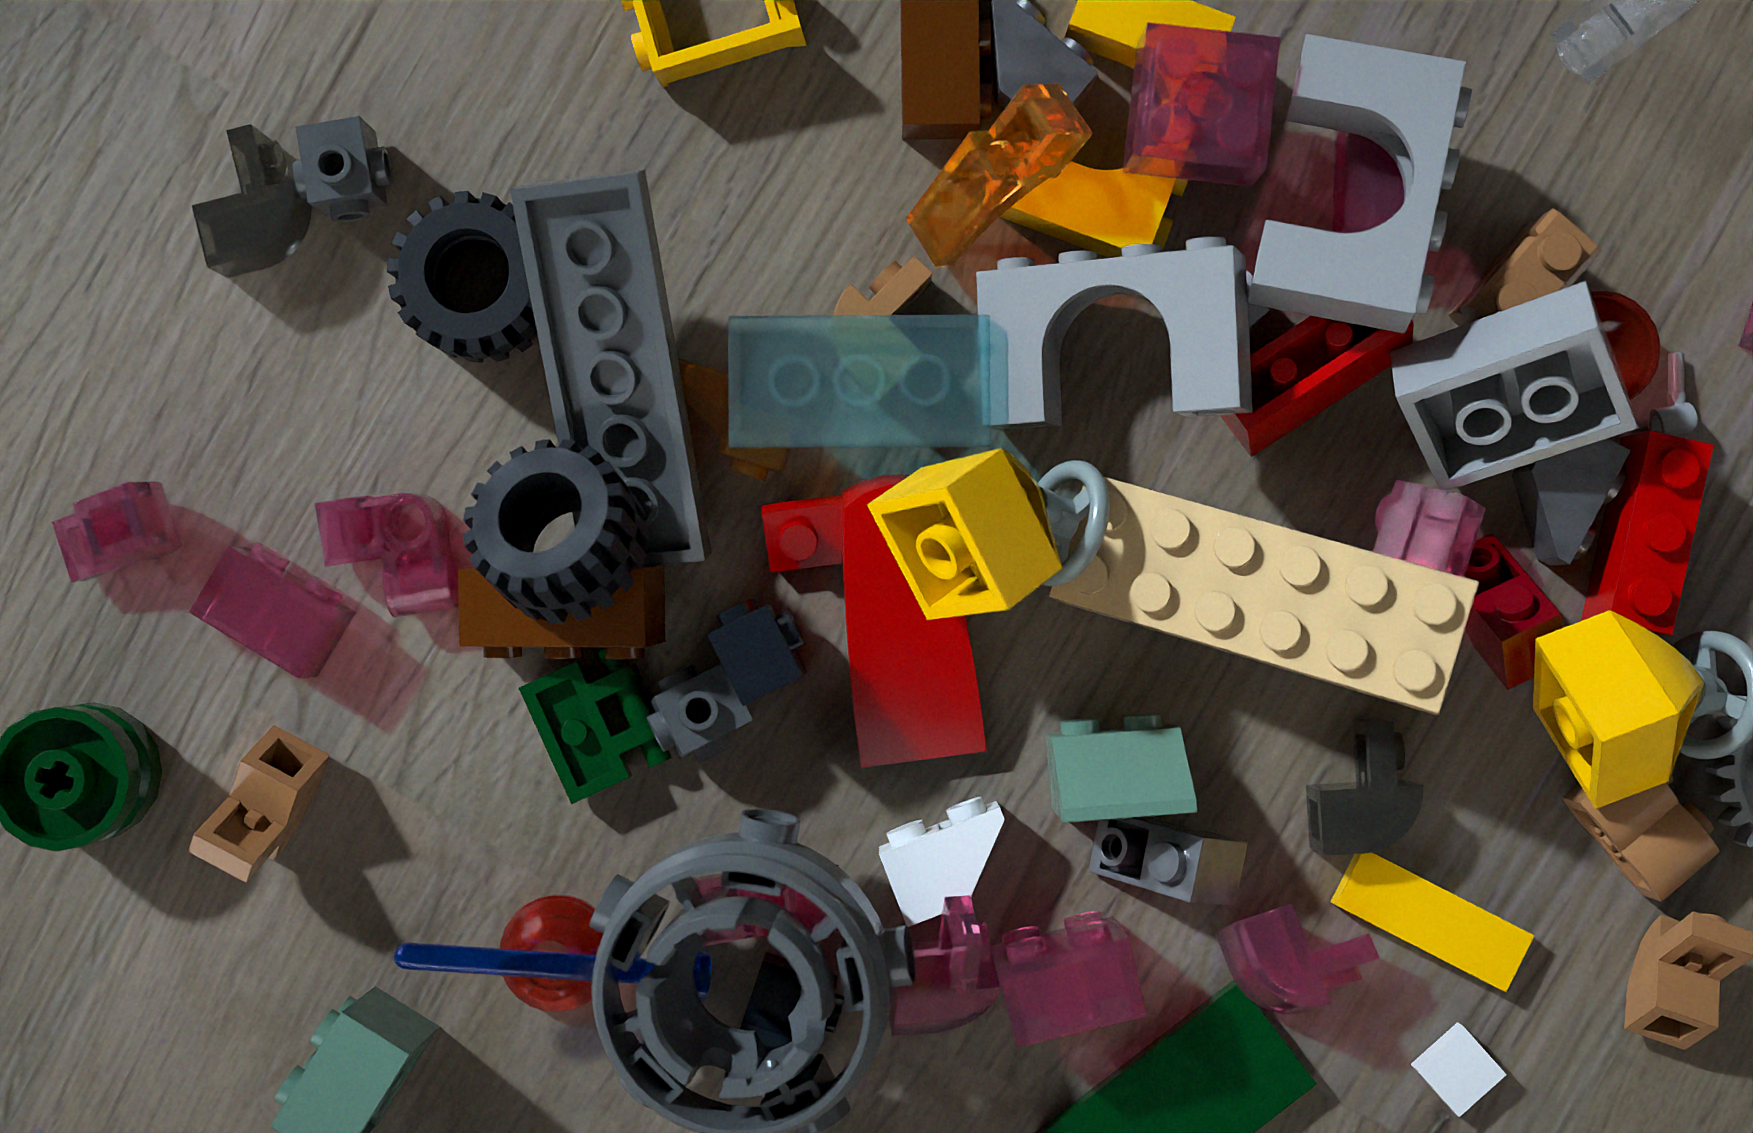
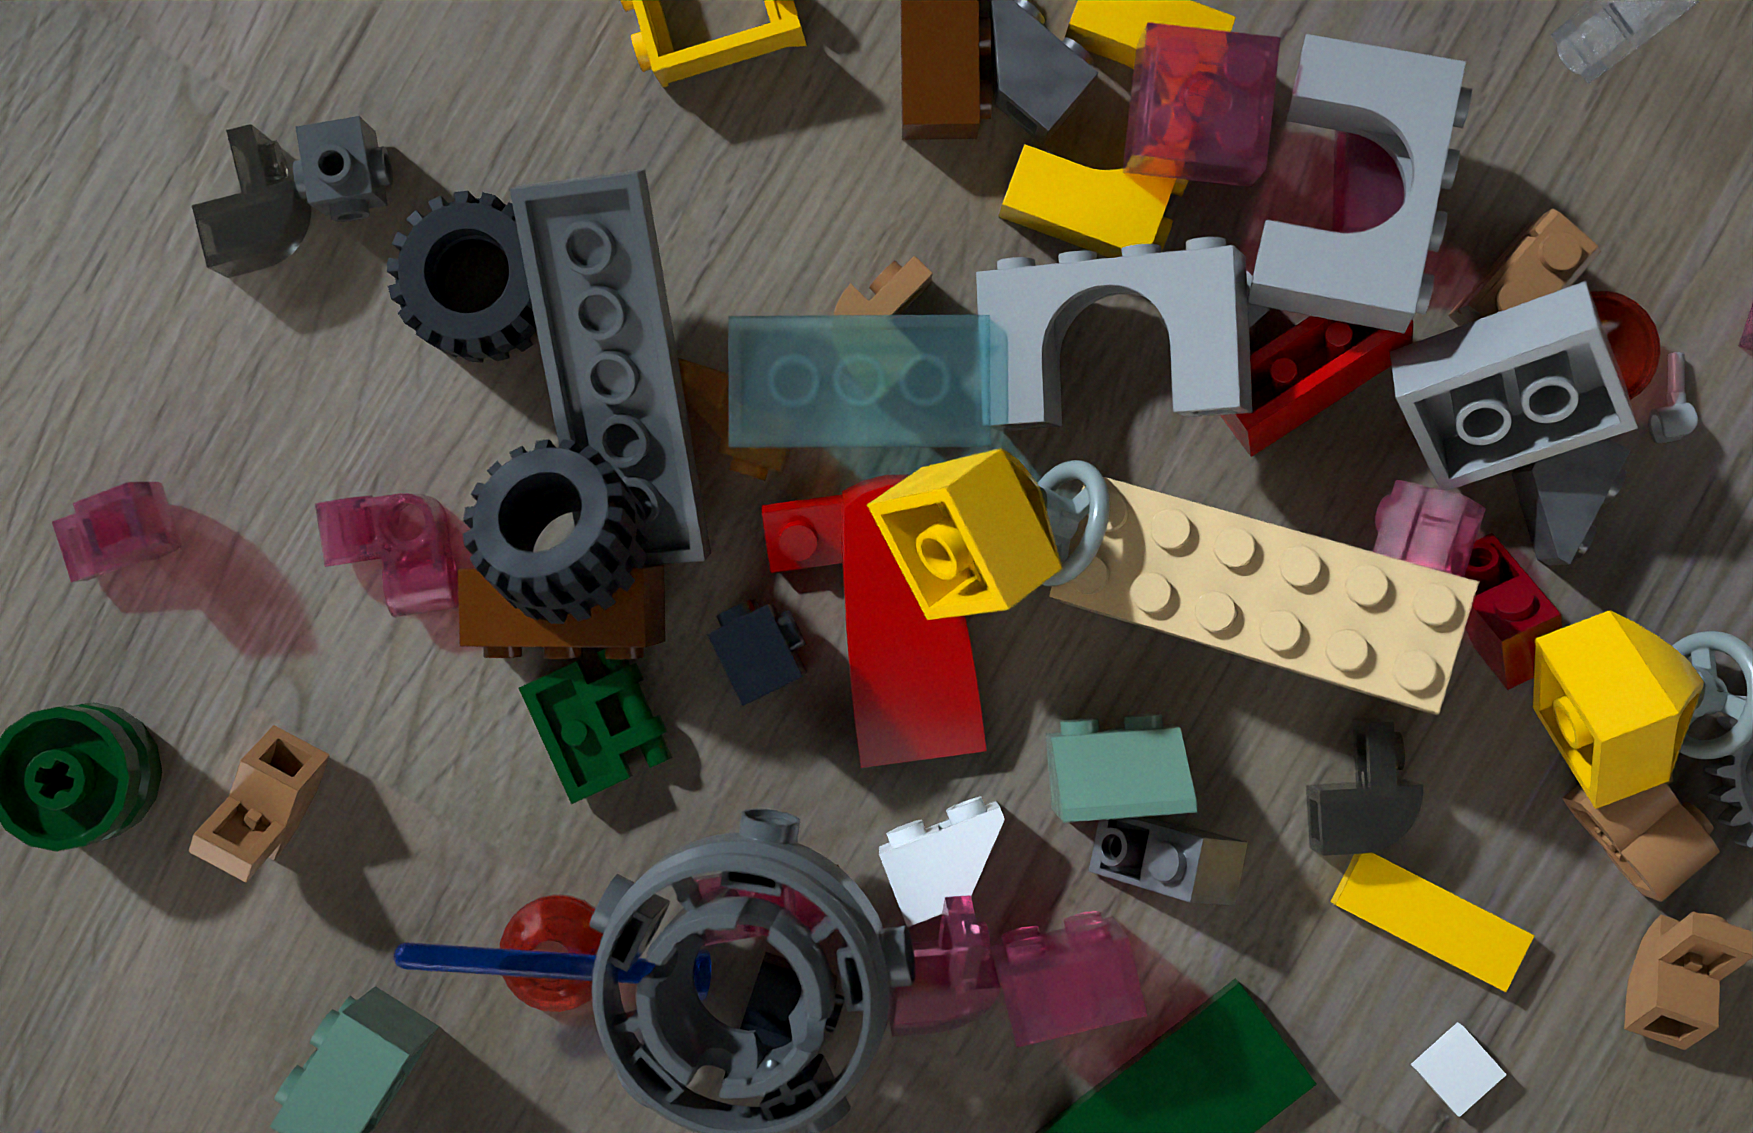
(274, 610): clear pink brick -> none
(710, 692): dark grey brick -> none
(996, 169): clear orange slope -> none
(1276, 965): clear pink brick -> none
(1649, 531): red brick -> none

